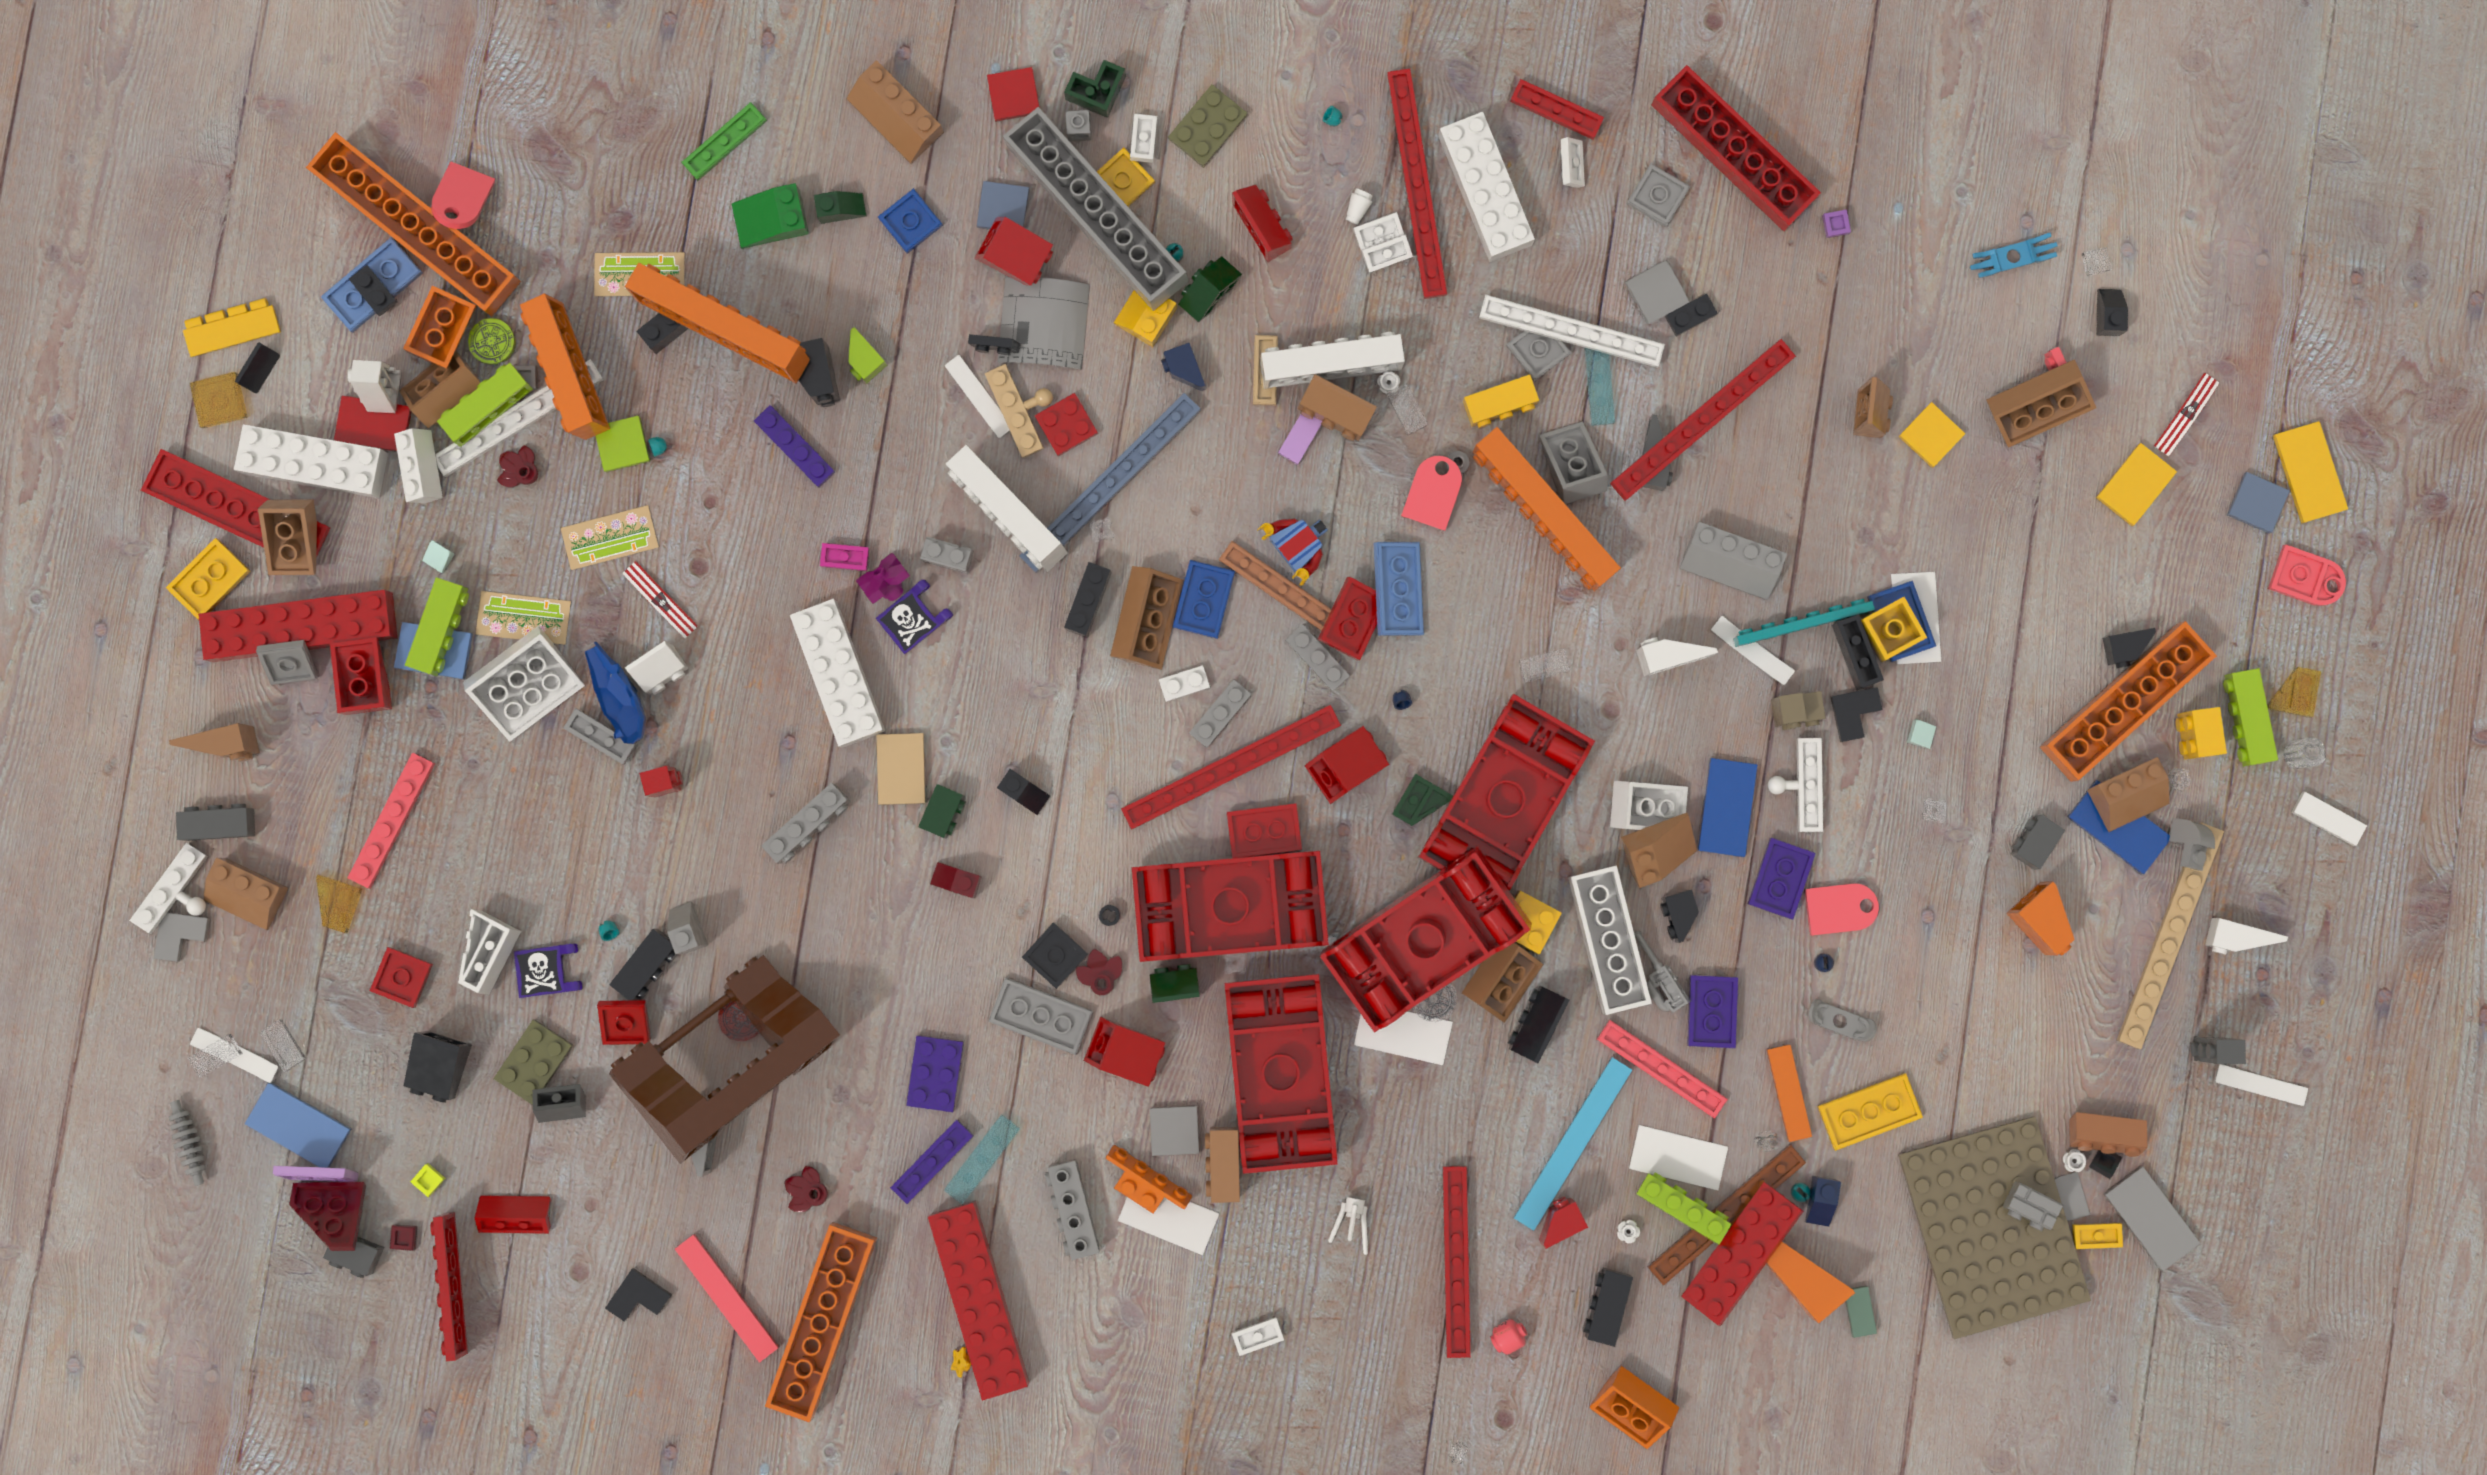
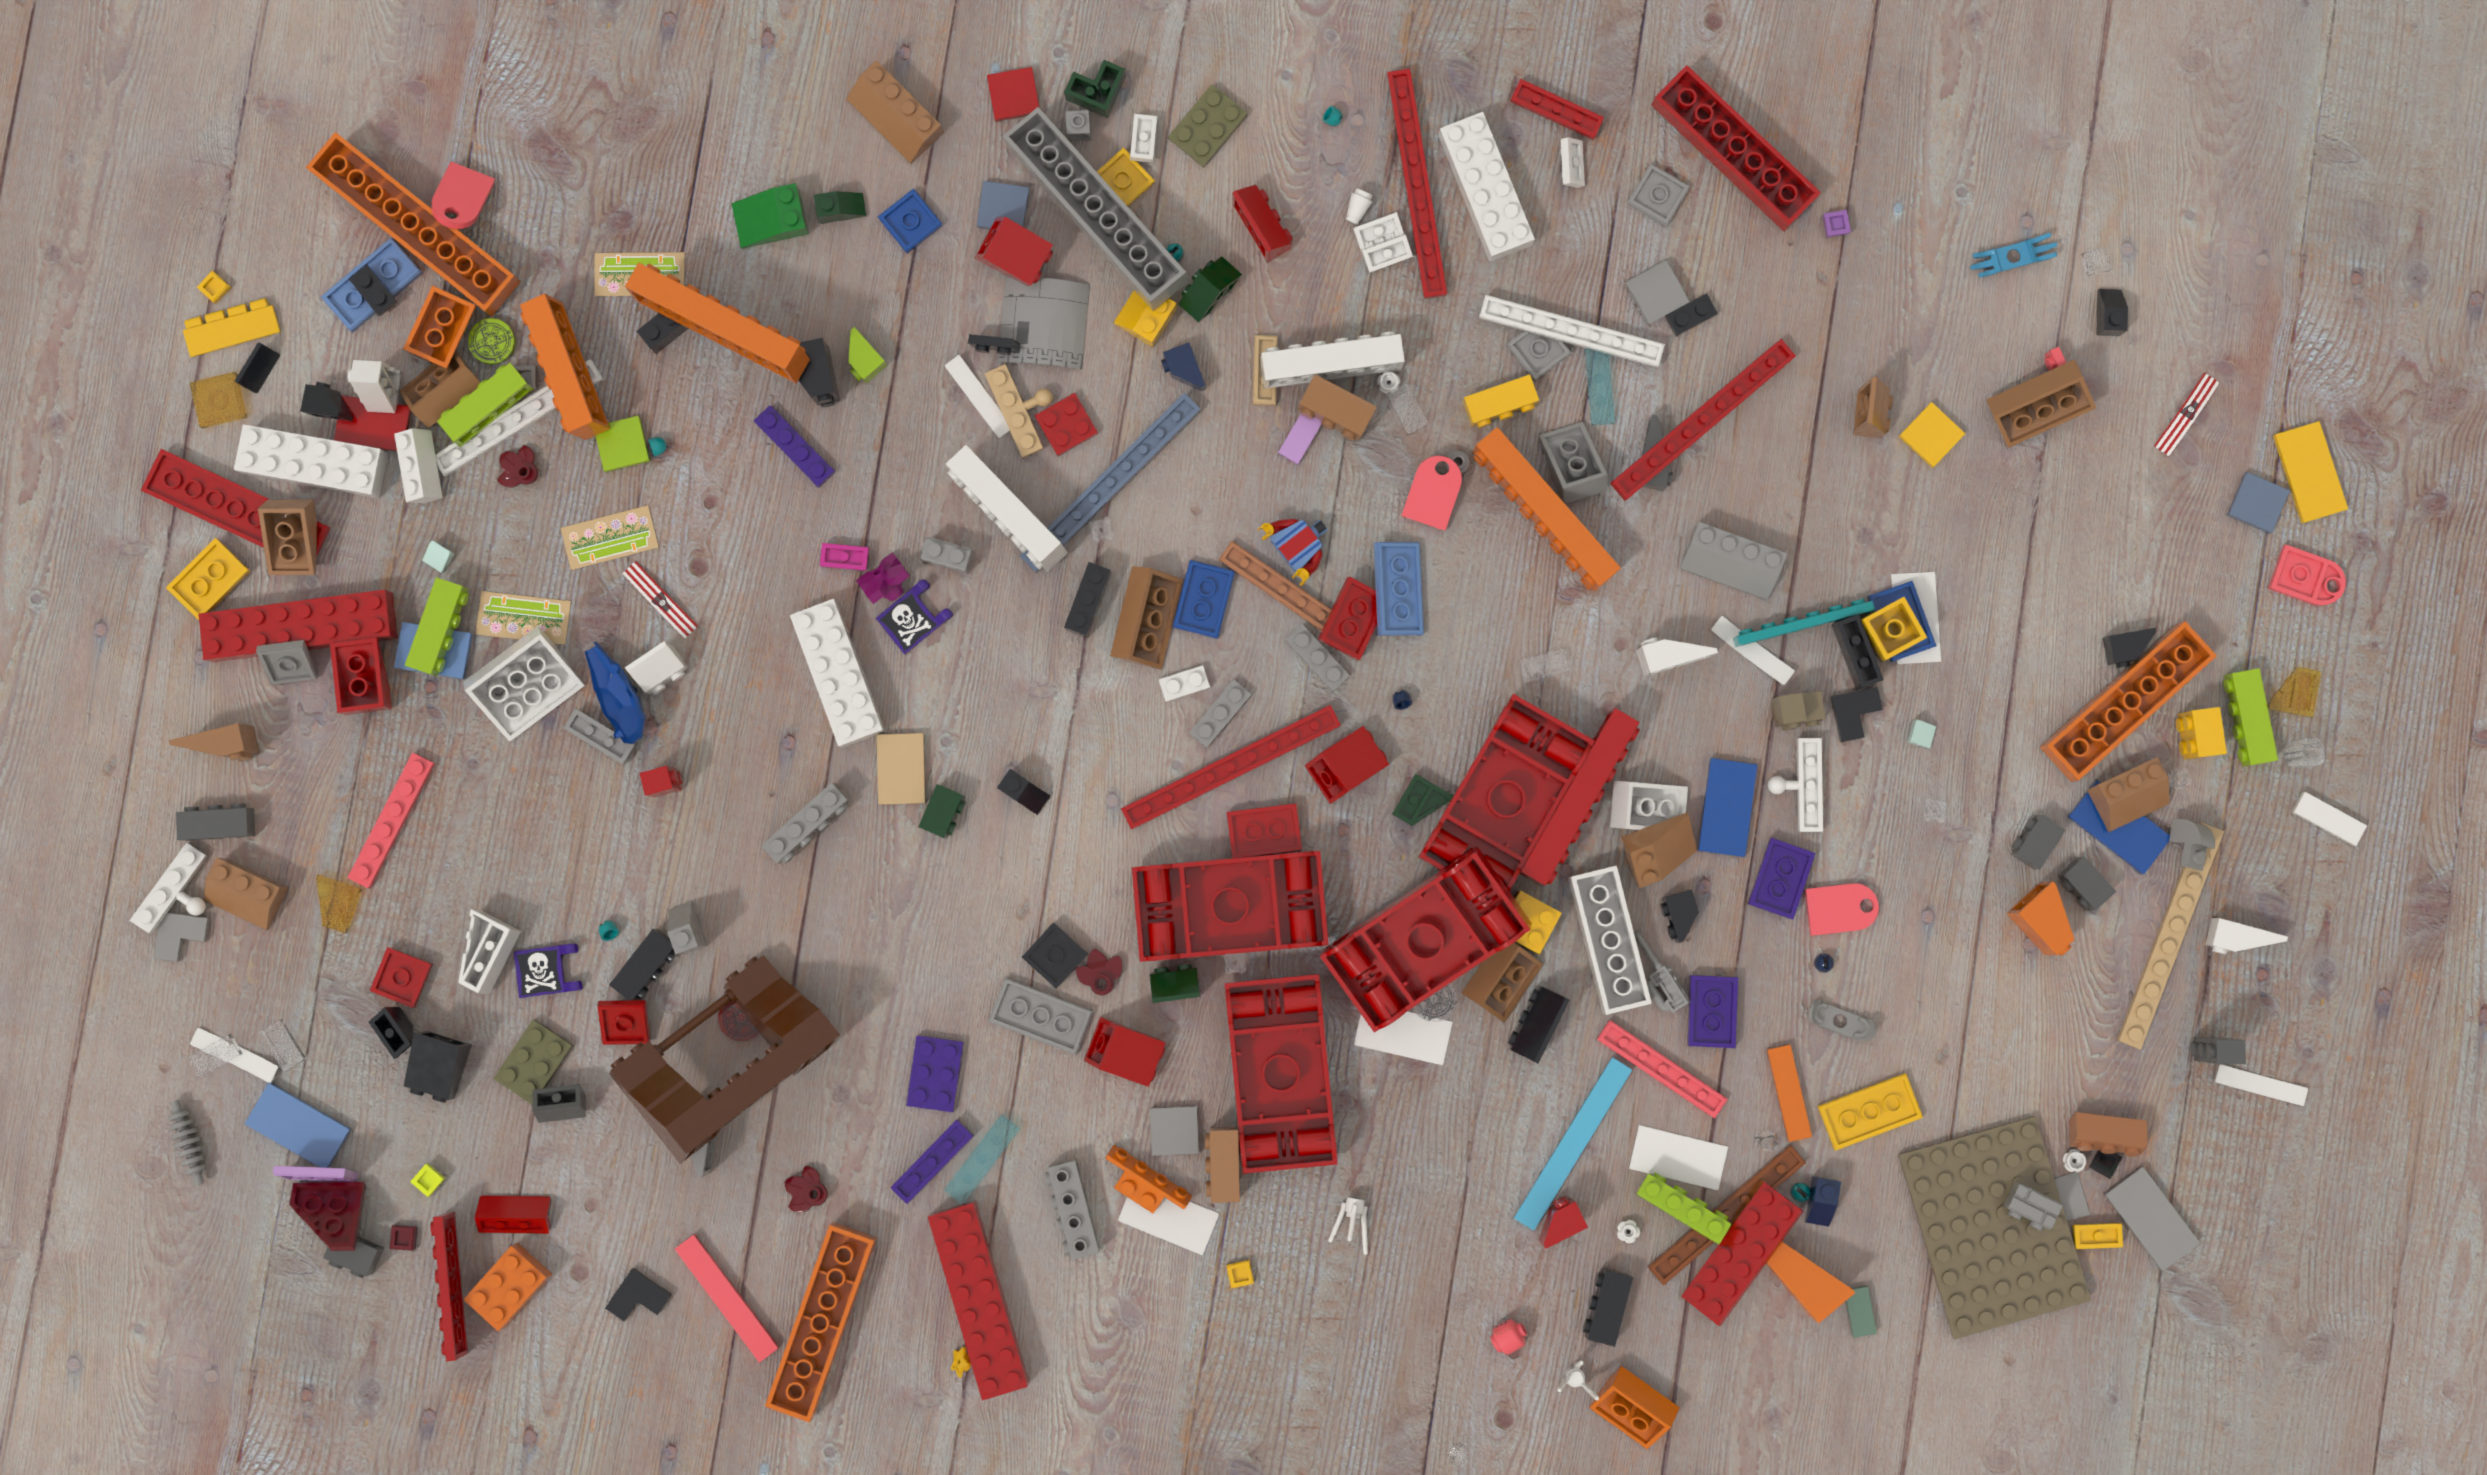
(214, 287): none -> yellow tile
(324, 403): none -> black slope
(393, 1030): none -> black slope
(507, 1286): none -> orange brick
(724, 141): bright green tile -> none
(956, 880): dark red slope -> none
(1106, 922): black bush -> none
(1240, 1273): none -> yellow tile
(1257, 1336): white plate -> none
(1456, 1262): red plate -> none
(1575, 1377): none -> white plant
(1582, 793): none -> red brick
(2086, 884): none -> dark grey brick
(2136, 484): yellow tile -> none

